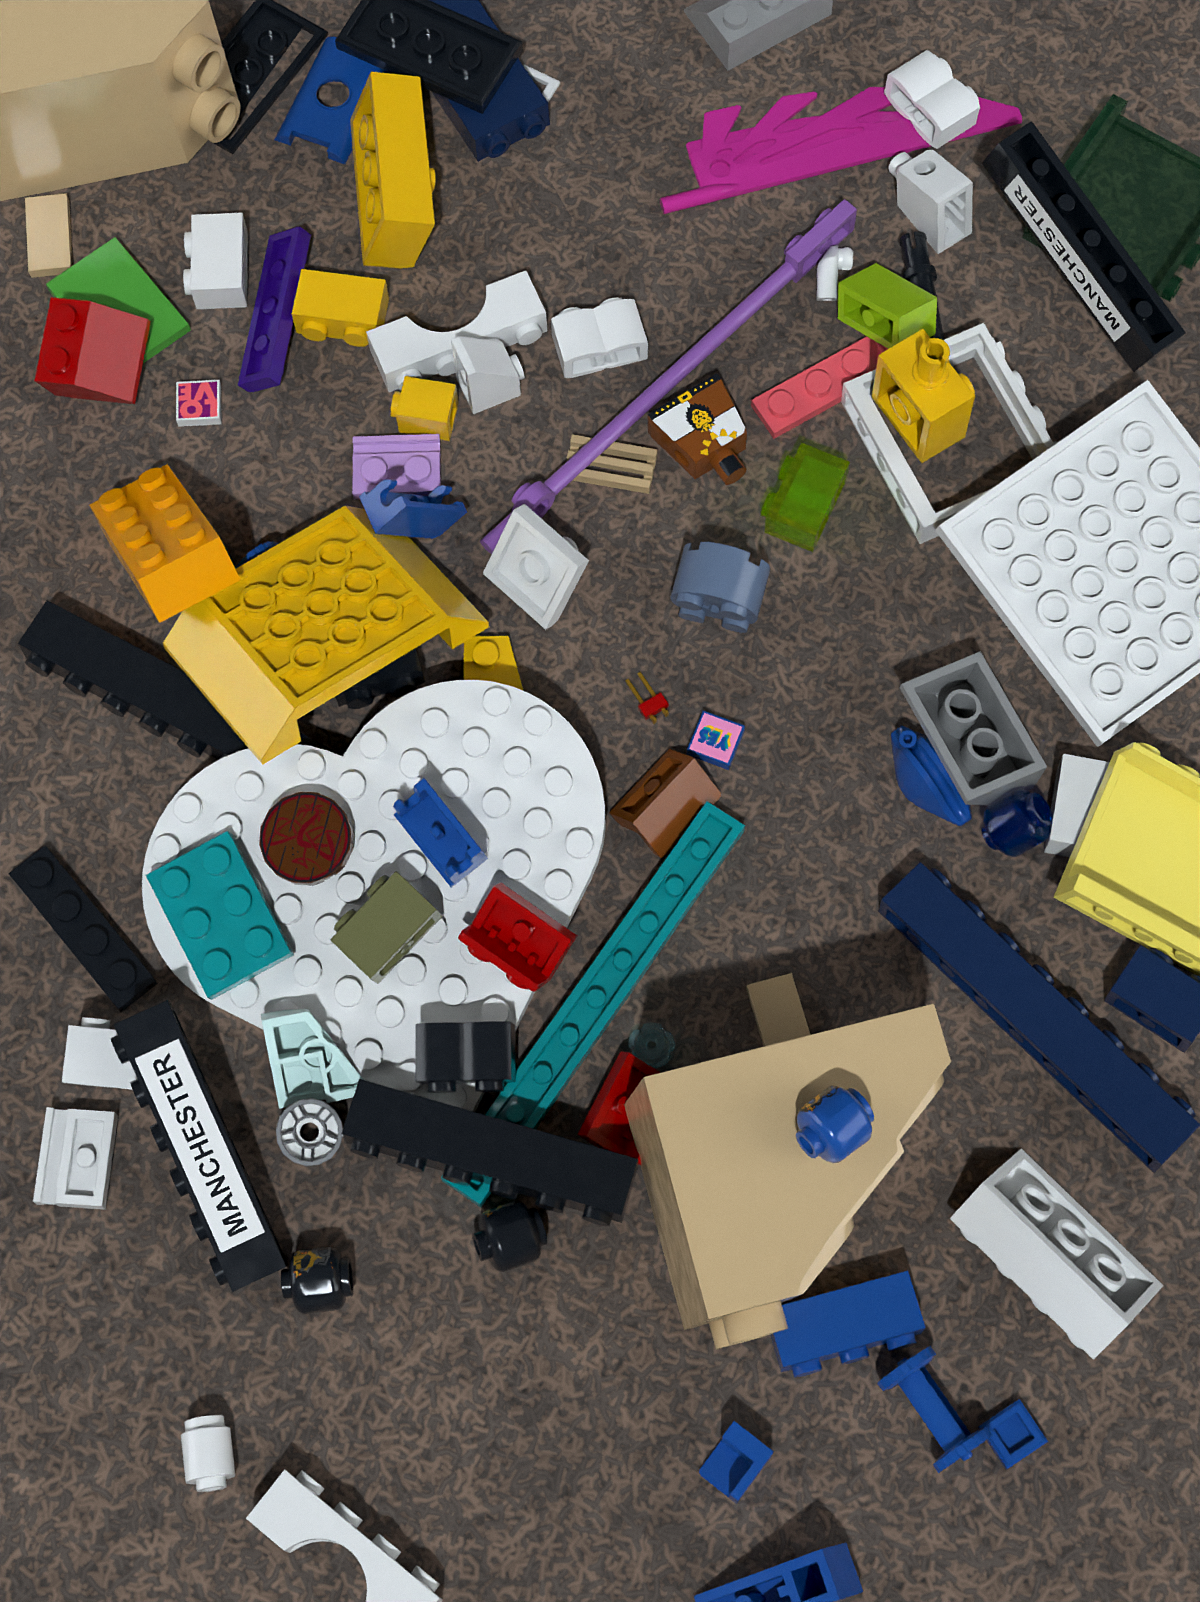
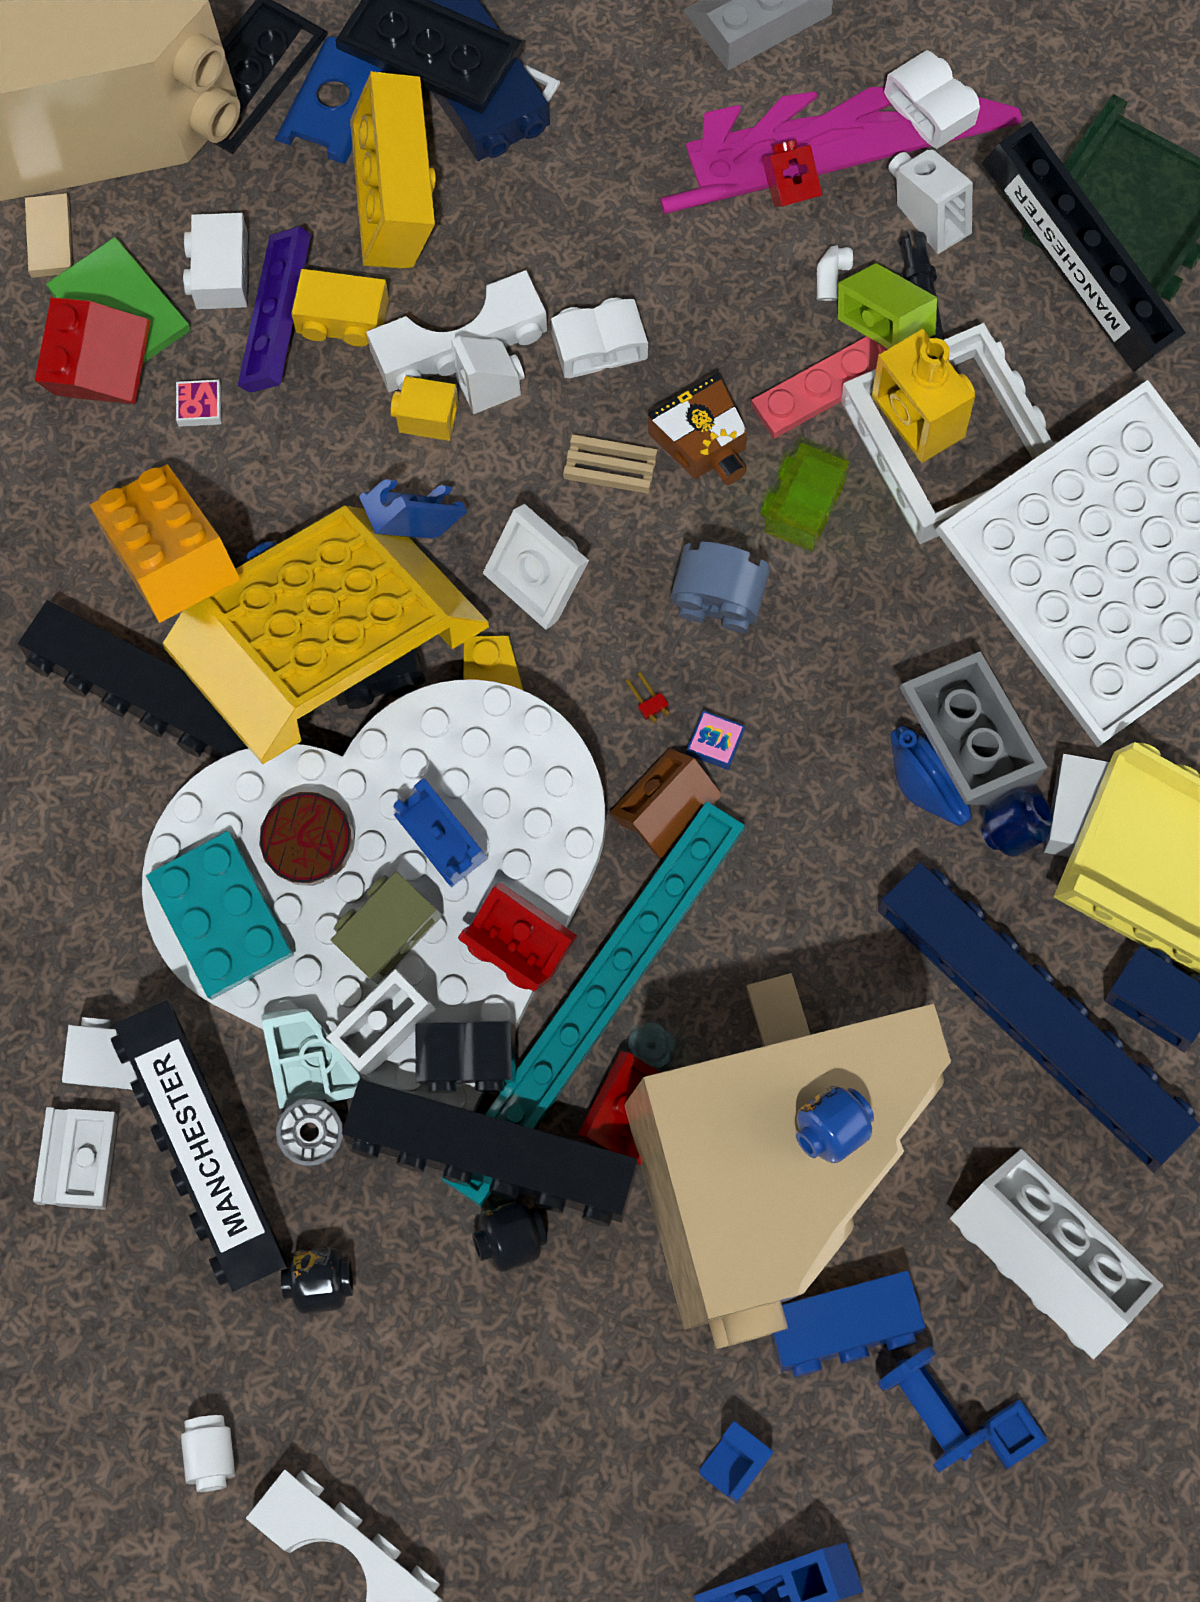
(83, 928): black plate -> none
(380, 1023): none -> white brick
(405, 458): lavender plate -> none
(800, 258): medium lavender bar -> none
(804, 184): none -> red brick

